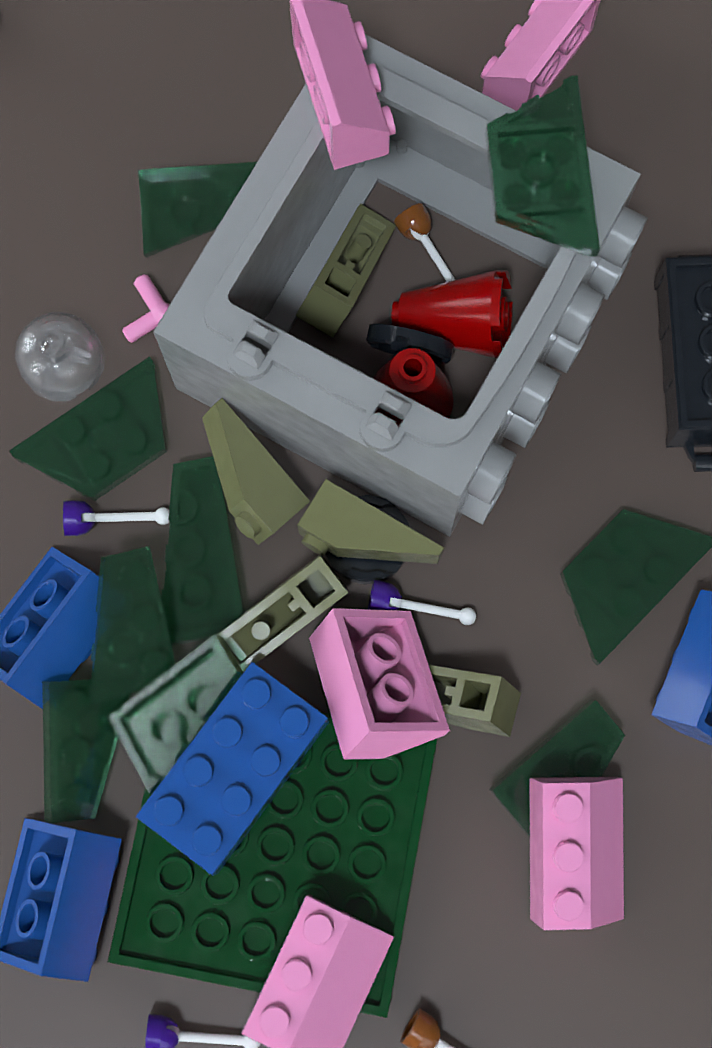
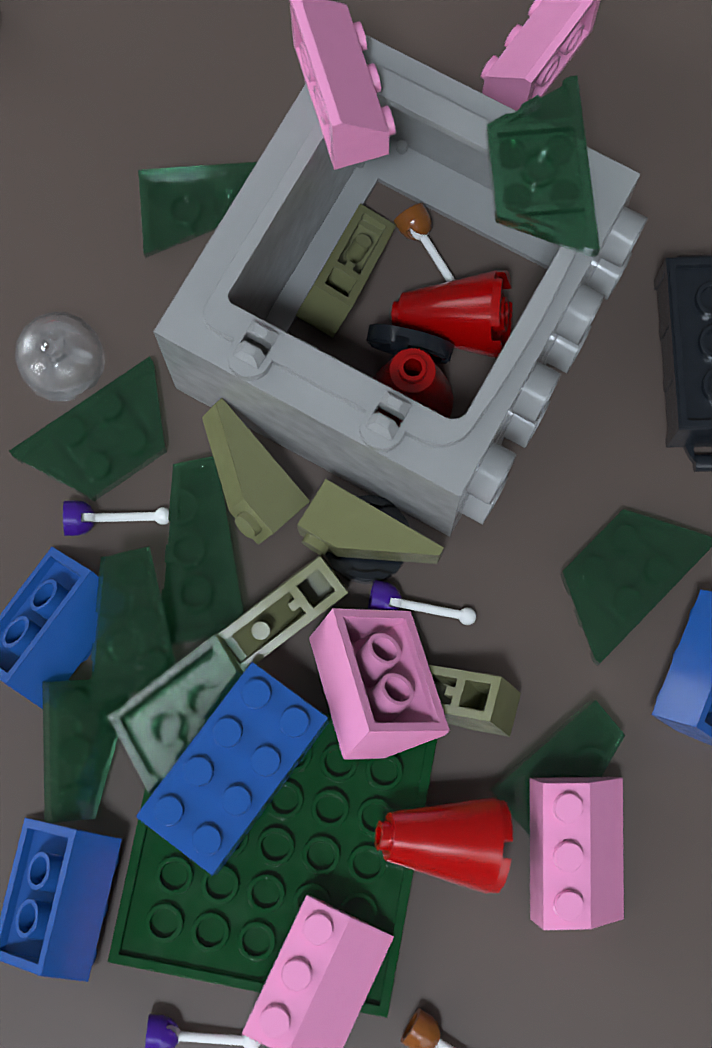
(151, 319): bright pink piece -> none
(451, 842): none -> red cone

